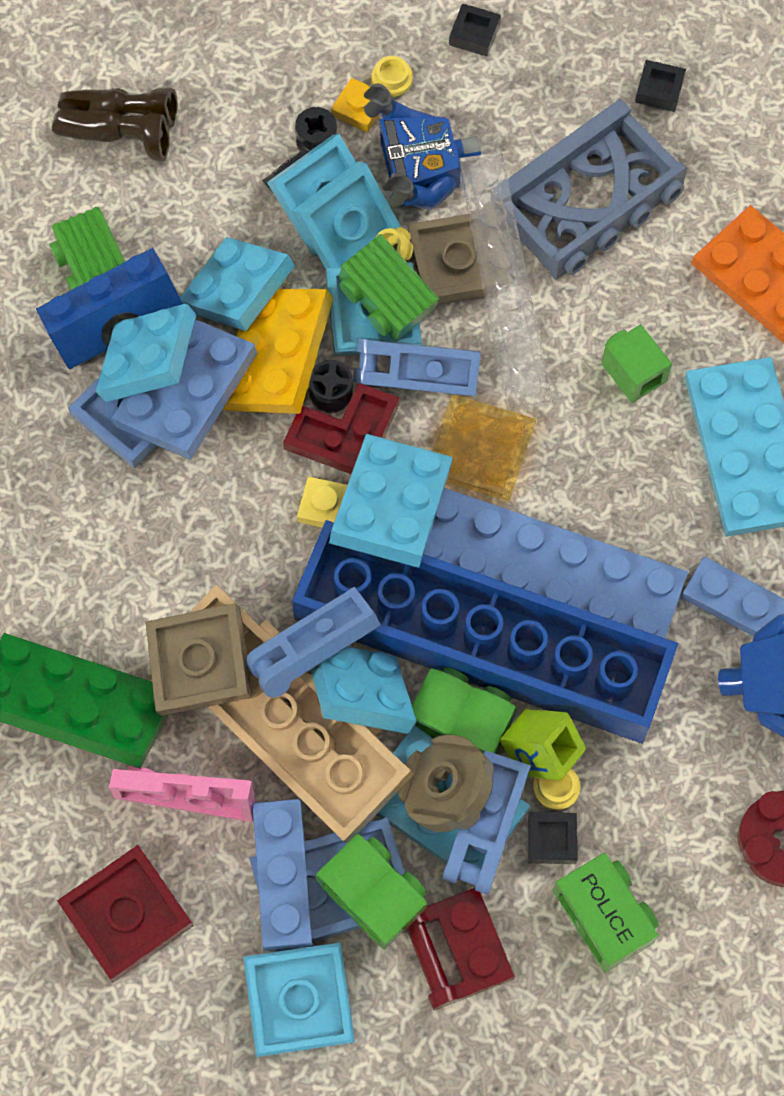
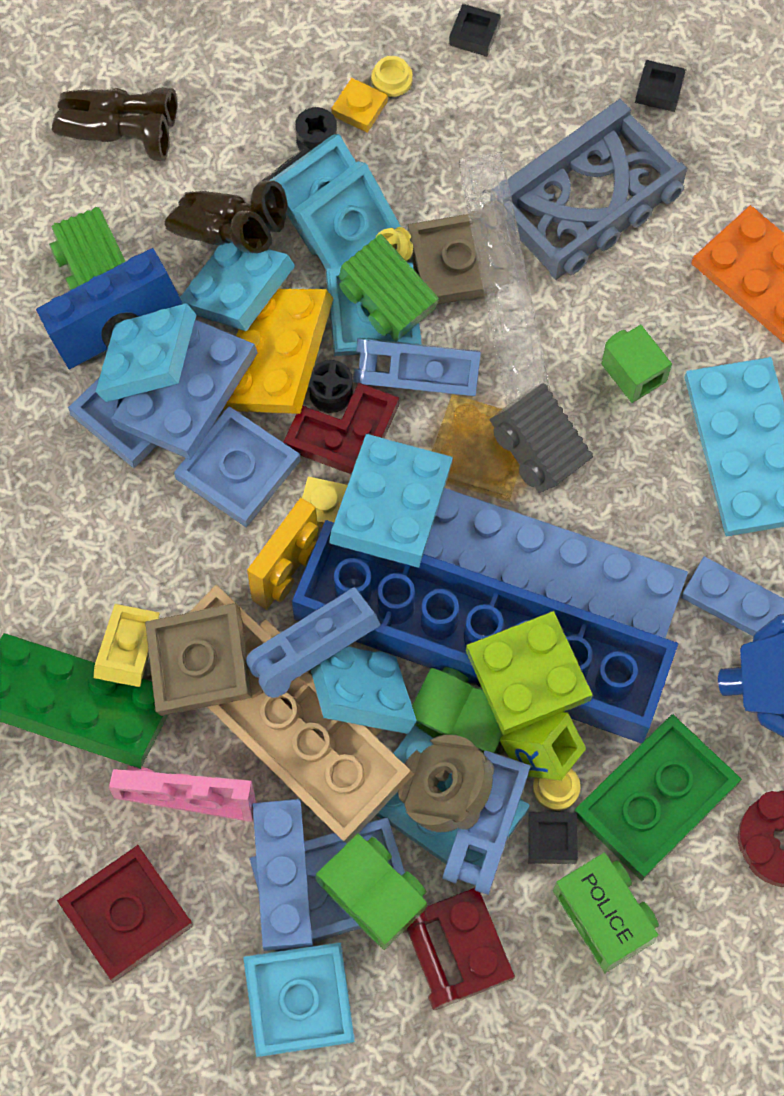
(124, 646): none -> light yellow plate
(228, 218): none -> dark brown piece
(238, 466): none -> medium blue plate
(281, 556): none -> yellow plate
(417, 151): torso -> none
(528, 673): none -> lime plate
(540, 438): none -> dark grey brick
(657, 797): none -> green plate

